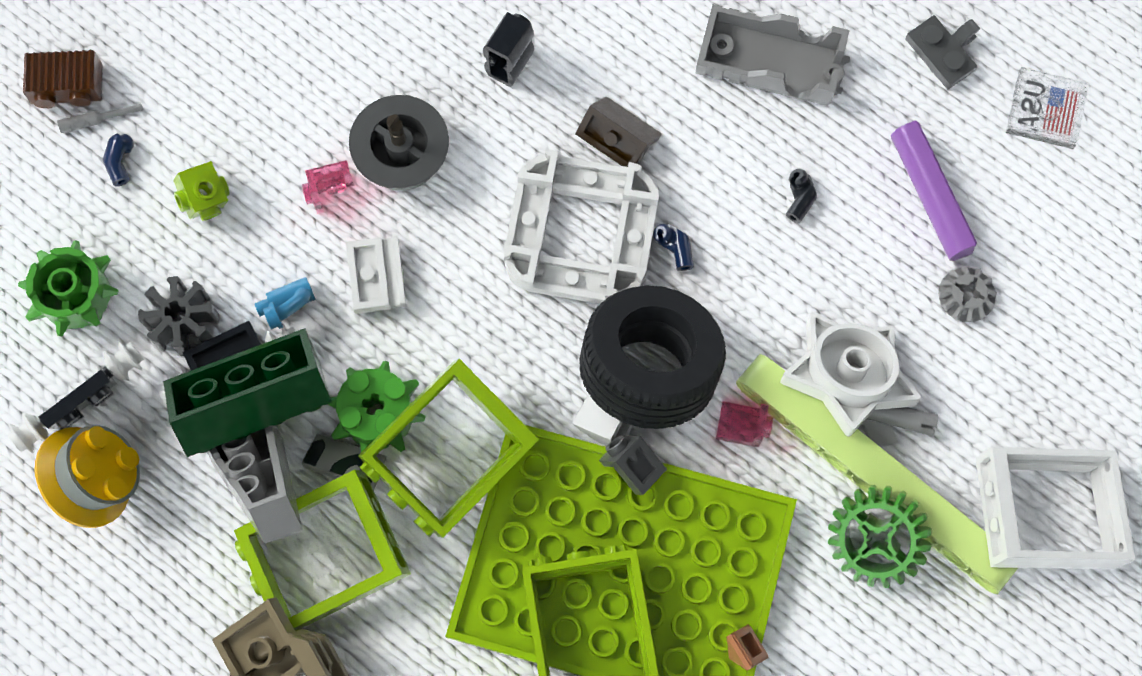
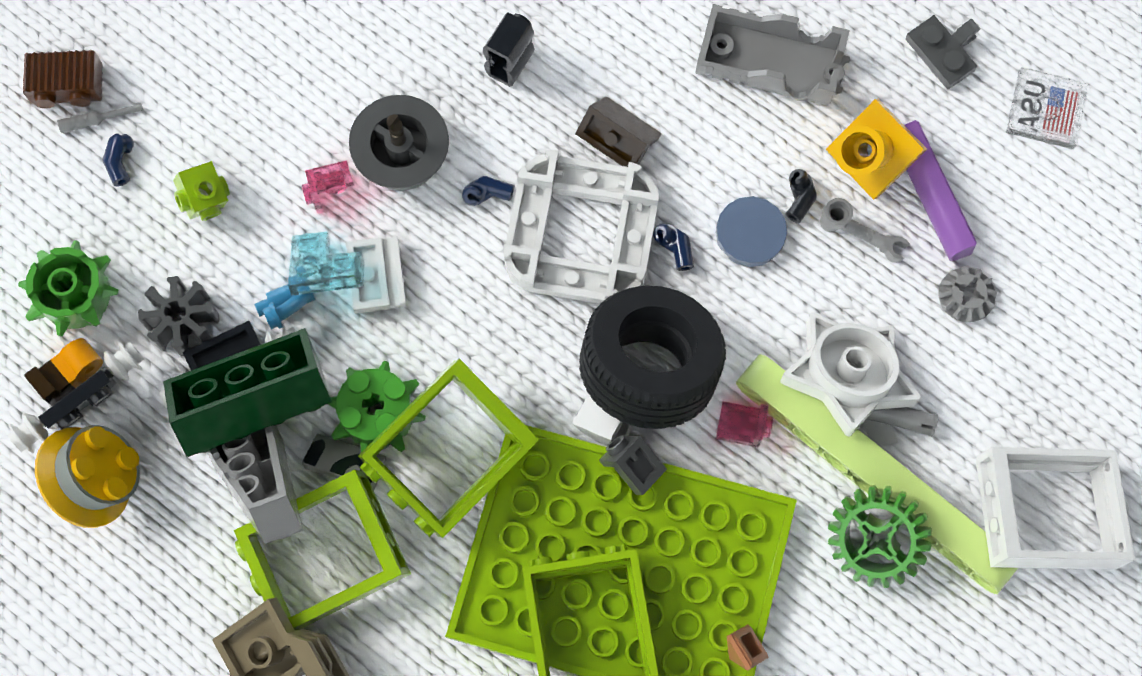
(65, 371): none -> leg
(316, 270): none -> clear light blue plate
(486, 188): none -> dark blue arm
(751, 231): none -> sand blue tile
(843, 212): none -> light grey brick
(892, 149): none -> yellow plant

